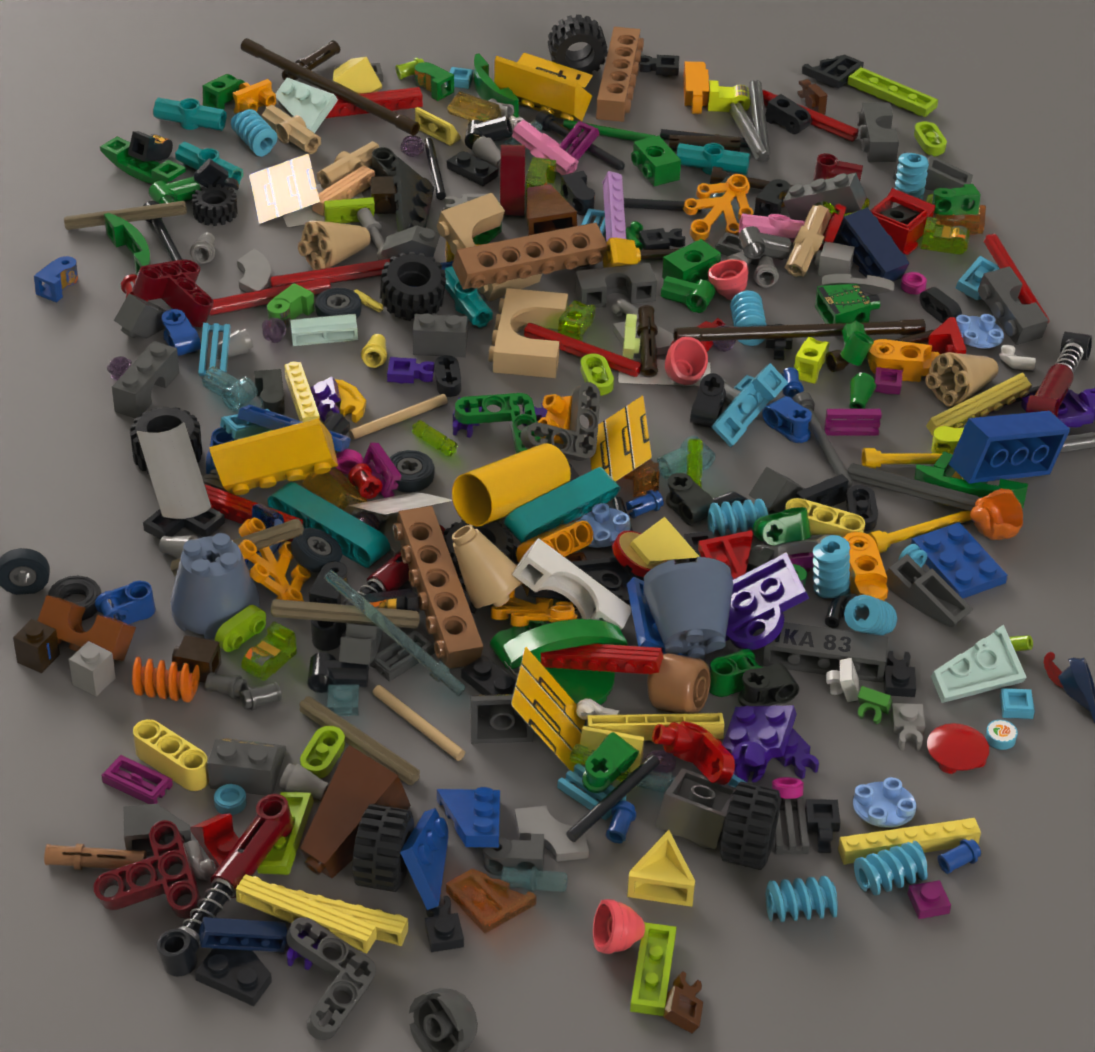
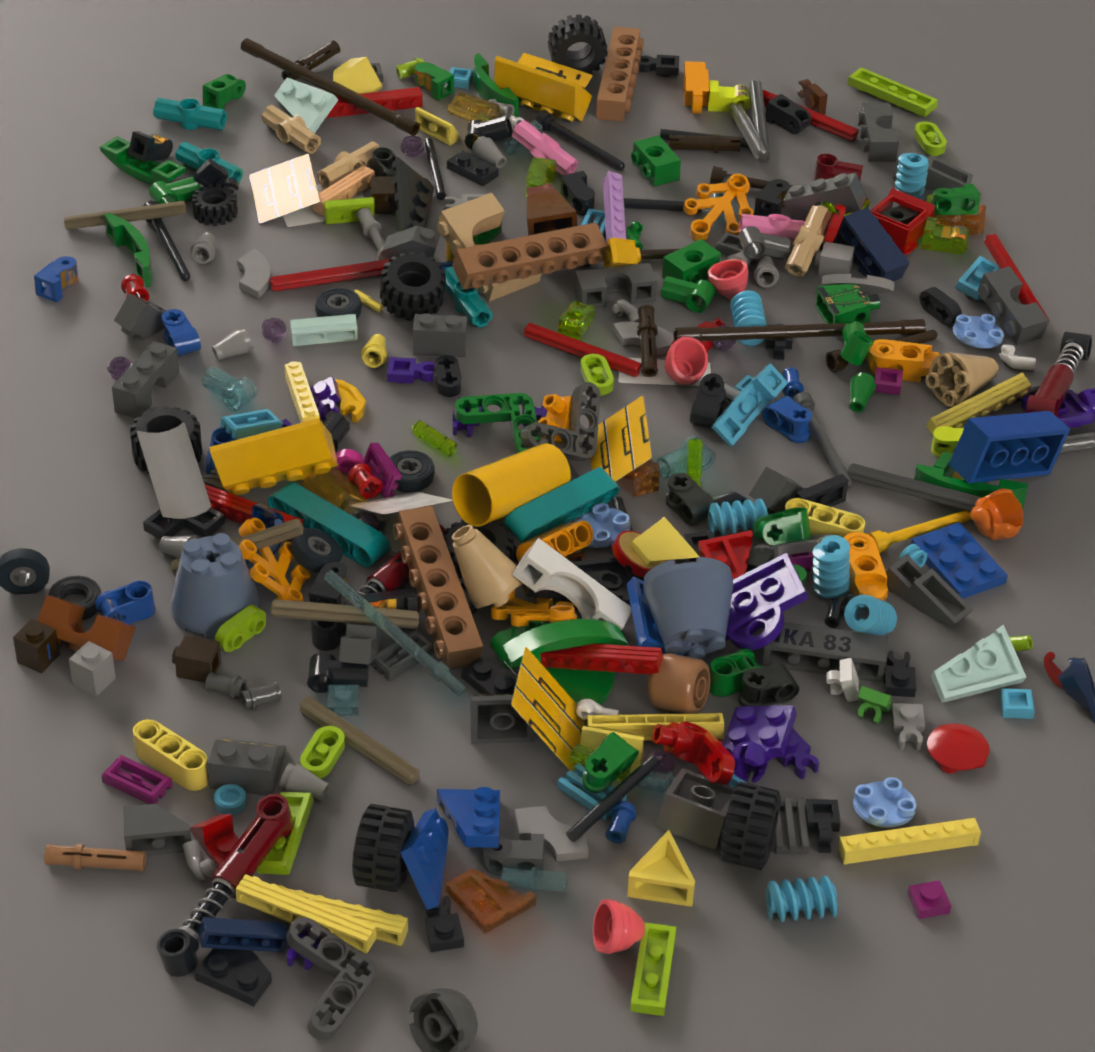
(158, 868): dark red beam -> none
(165, 681): orange piece -> none
(177, 287): dark red beam -> none
(216, 328): medium azure tile -> none
(254, 96): light orange hips -> none
(254, 131): medium azure piece -> none
(263, 297): red axle -> none
(270, 389): pearl dark grey leg -> none
(270, 652): clear neon green leg -> none
(276, 421): blue tile -> none
(291, 304): bright green leg -> none
(330, 243): tan cone -> none
(353, 788): reddish brown slope -> none
(398, 416): tan bar -> none
(418, 722): tan bar -> none
(512, 180): dark red beam -> none
(520, 354): tan arch -> none
(581, 143): magenta tile -> none
(612, 132): green bar -> none
(631, 344): yellowish green plate -> none
(646, 503): blue pin -> none
(660, 239): black plate -> none
(682, 1006): reddish brown plate -> none
(713, 155): teal piece -> none
(788, 787): dark pink tile -> none
(810, 359): neon yellow leg -> none
(833, 71): black wing -> none
(852, 425): magenta tile -> none
(862, 502): black plate -> none
(873, 458): yellow piece -> none
(890, 867): medium azure piece -> none
(913, 283): dark pink tile -> none
(947, 338): red slope -> none
(965, 853): blue pin -> none
(1001, 734): tile -> none

